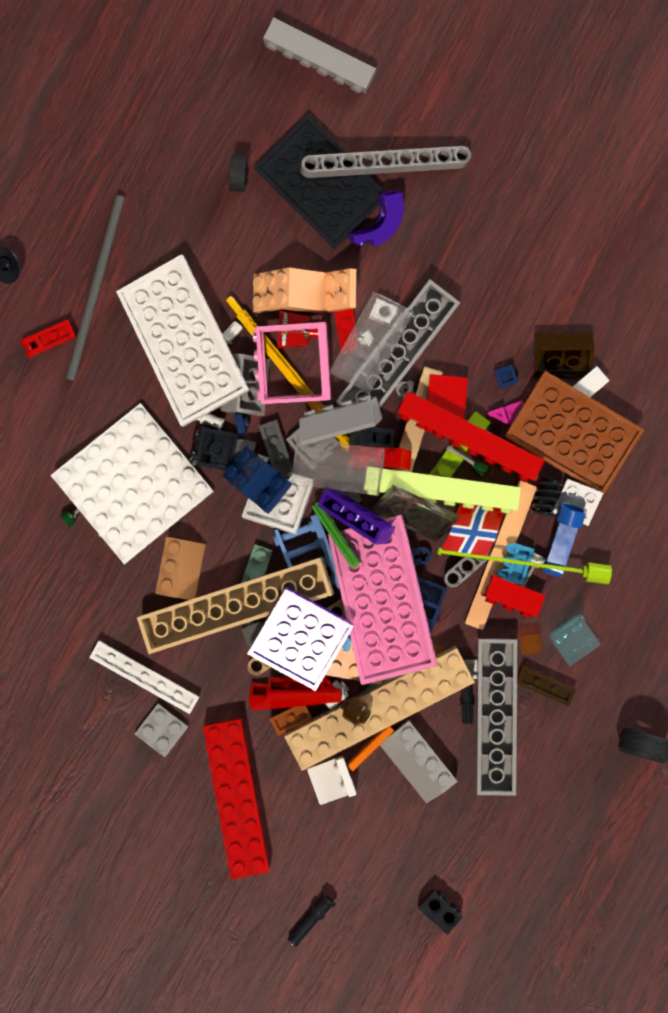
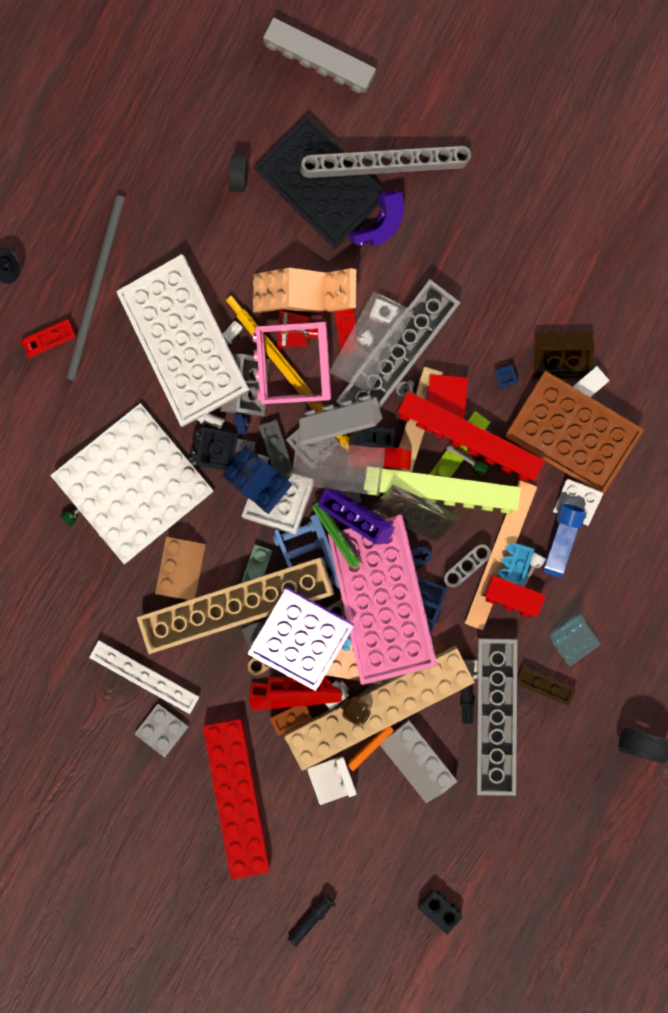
(477, 531): flag -> none
(508, 413): dark pink slope -> none
(530, 644): clear orange slope -> none
(547, 496): black piece -> none

